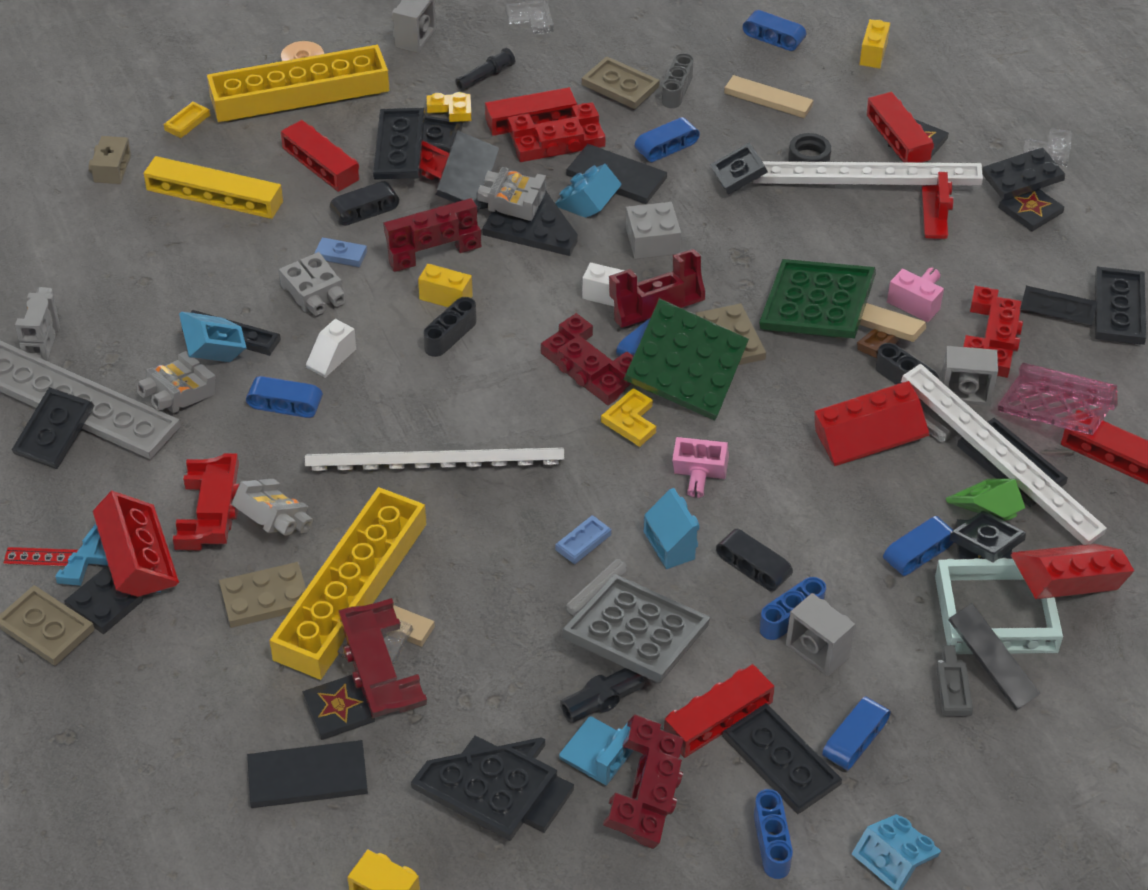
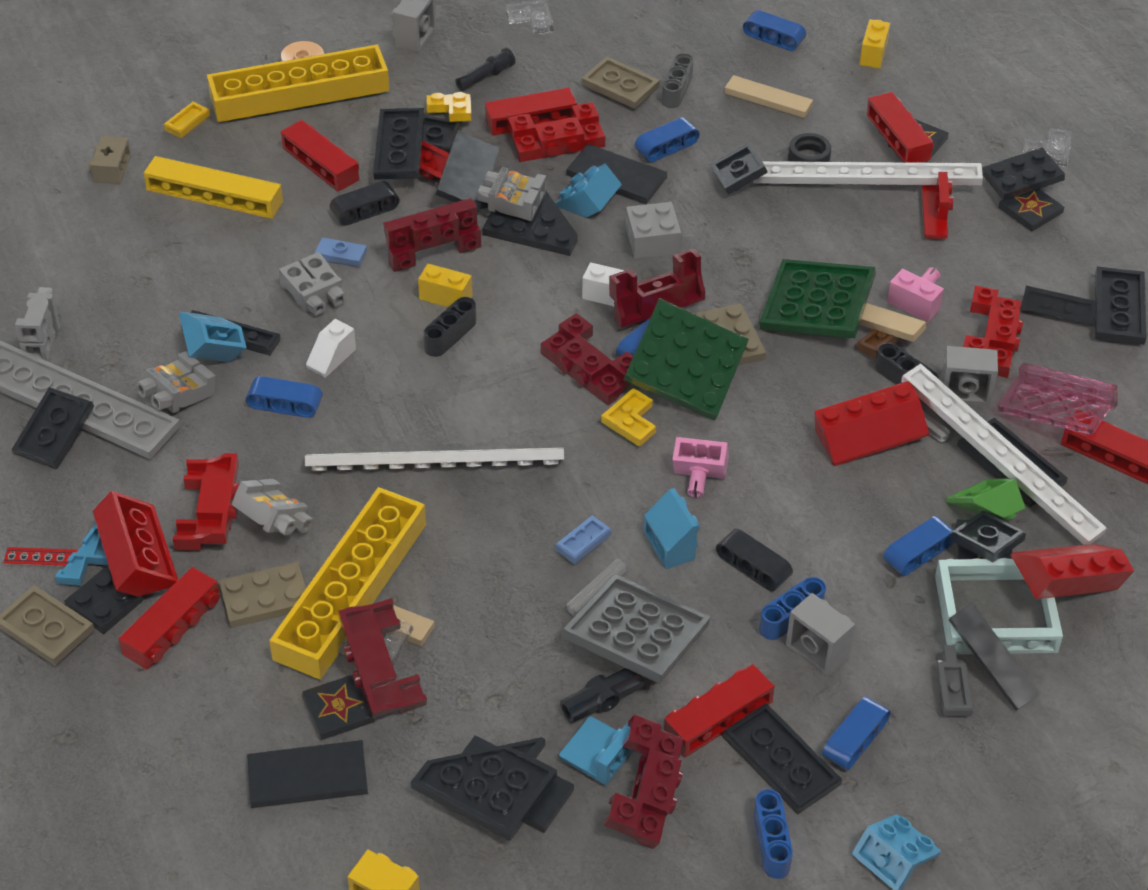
(169, 618): none -> red brick

